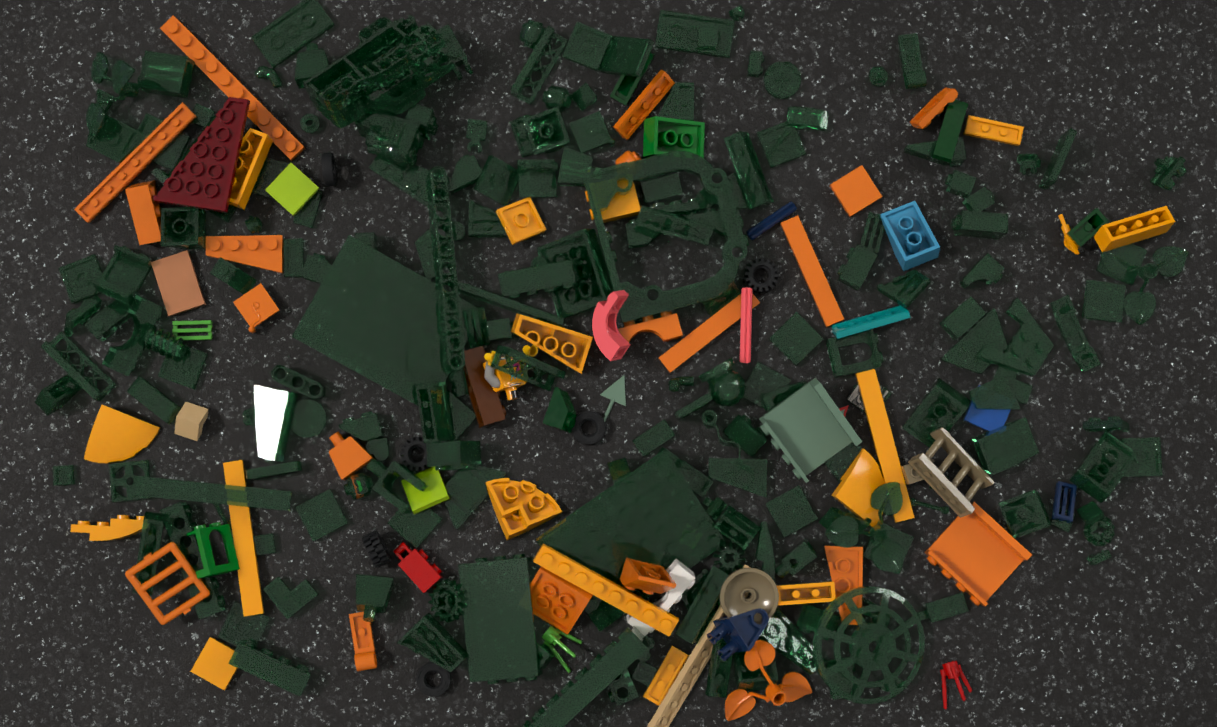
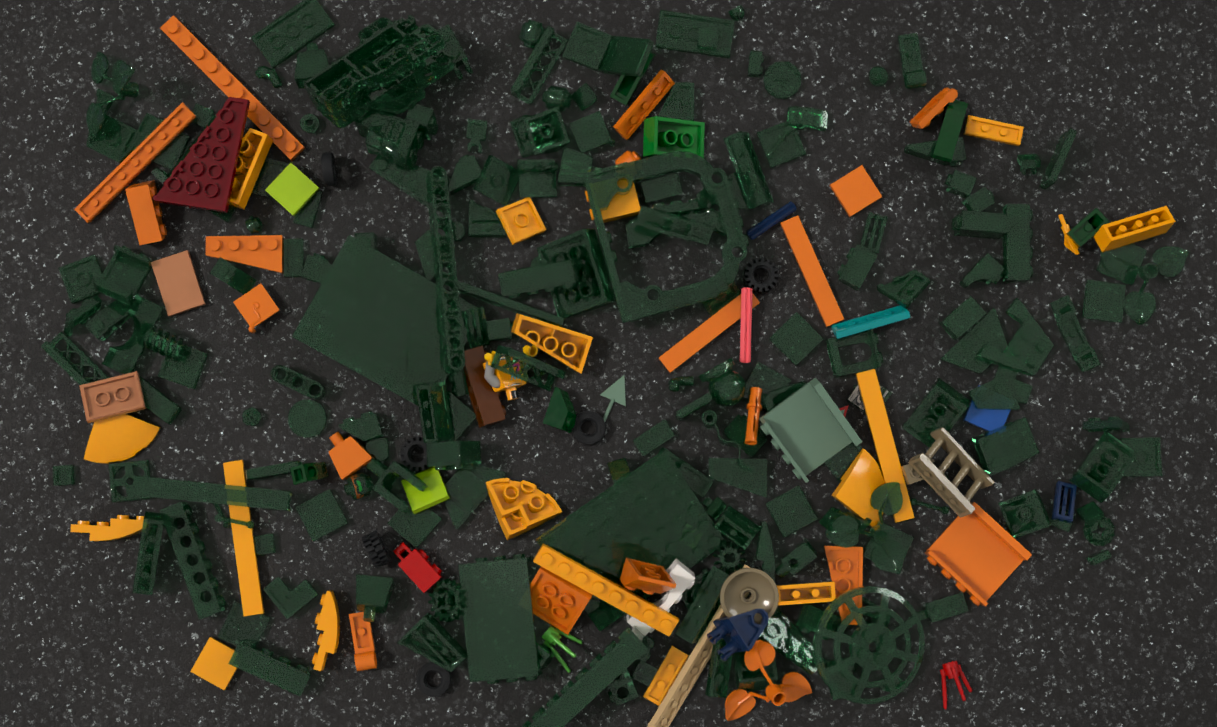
(57, 394): clear green slope -> none
(112, 397): none -> nougat tile
(153, 604): orange bar -> none
(166, 74): clear green brick -> none
(175, 330): bright green tile -> none
(183, 228): clear green slope -> none
(190, 421): tan piece -> none
(202, 535): green panel -> none
(219, 518): none -> clear green hinge
(273, 421): slope -> none
(309, 472): none -> dark green leg
(328, 622): none -> light orange slope
(605, 326): coral arch -> none
(665, 327): orange arch -> none
(754, 408): none -> orange pin
(910, 235): dark azure slope -> none
(1017, 243): none -> clear green brick
(1166, 169): clear green hips -> none

